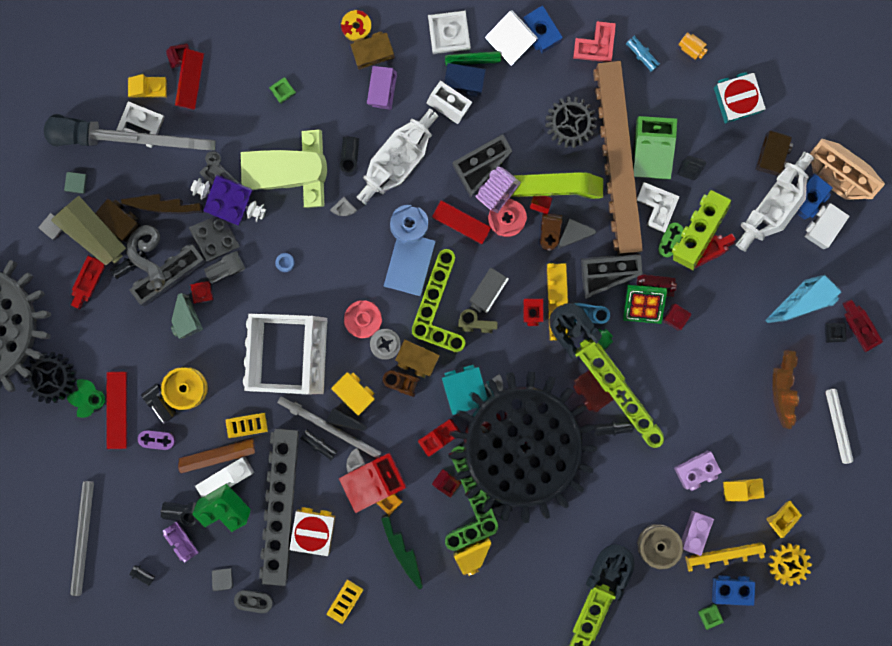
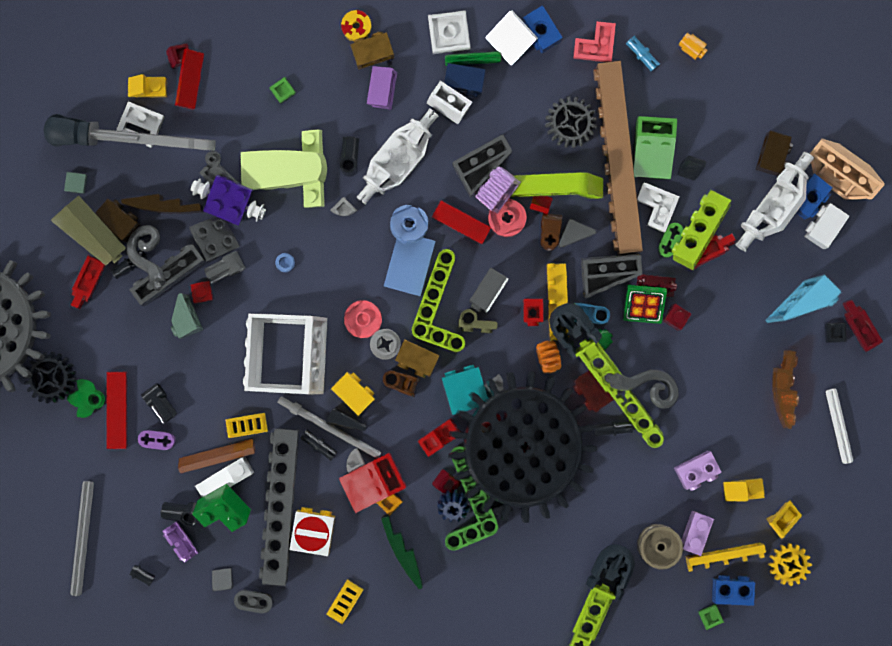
(50, 228): light grey tile -> none
(173, 384): yellow wheel -> none
(453, 506): none -> dark blue gear
(472, 556): yellow slope -> none
(548, 356): none -> orange gear
(626, 383): none -> dark grey plant
(739, 97): piece -> none

